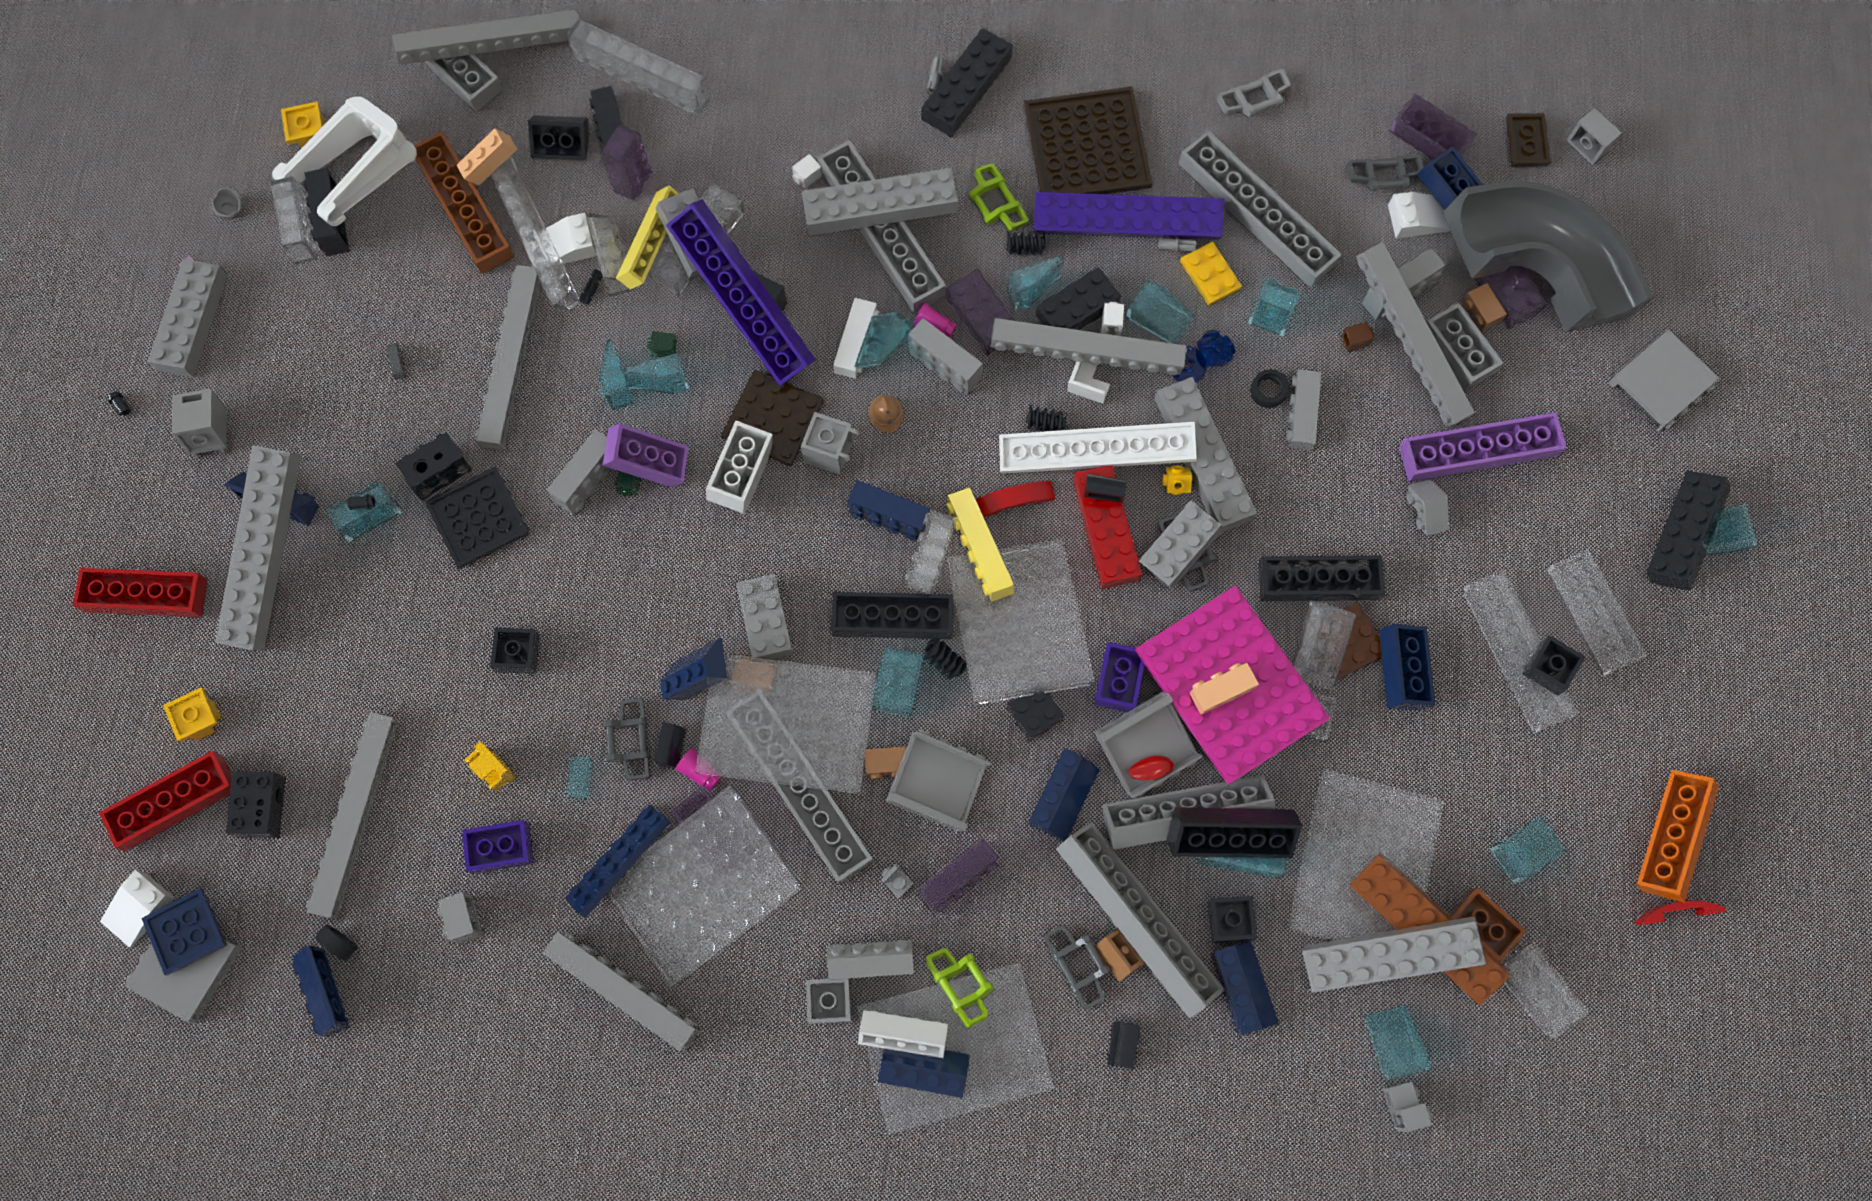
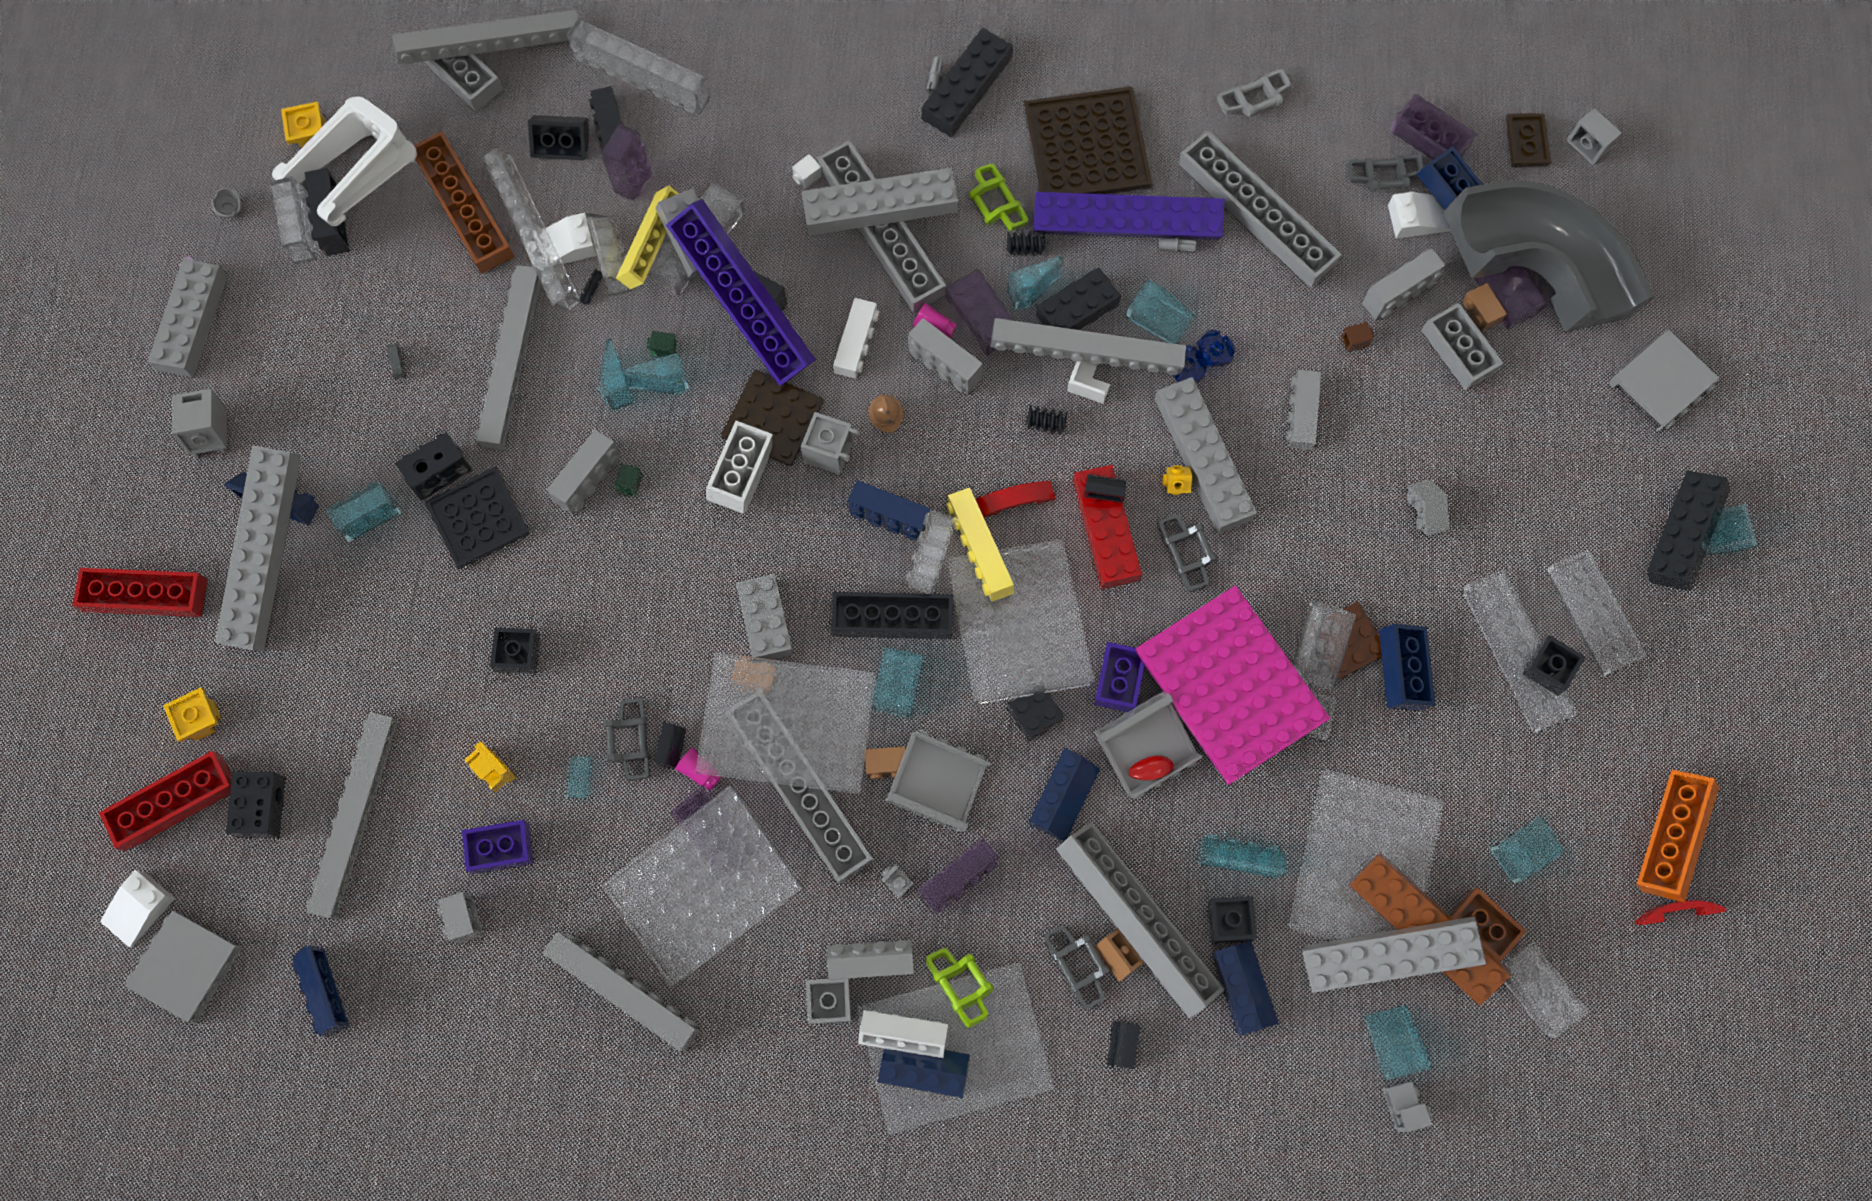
(116, 399): black pin -> none
(184, 931): dark blue plate -> none
(335, 942): black tyre -> none
(367, 501): black pin -> none
(486, 157): light nougat brick -> none
(617, 861): dark blue plate -> none
(645, 455): medium lavender brick -> none
(695, 672): dark blue slope -> none
(883, 338): clear light blue slope -> none
(945, 658): black piece -> none
(1097, 447): white plate -> none
(1112, 319): white brick -> none
(1149, 817): light grey brick -> none
(1181, 545): light grey brick -> none
(1210, 273): yellow plate -> none
(1223, 688): light nougat brick -> none
(1233, 832): black brick -> none
(1272, 375): black tyre -> none
(1274, 307): clear light blue brick -> none
(1321, 578): black brick -> none
(1415, 334): light grey brick -> none
(1482, 447): medium lavender brick -> none

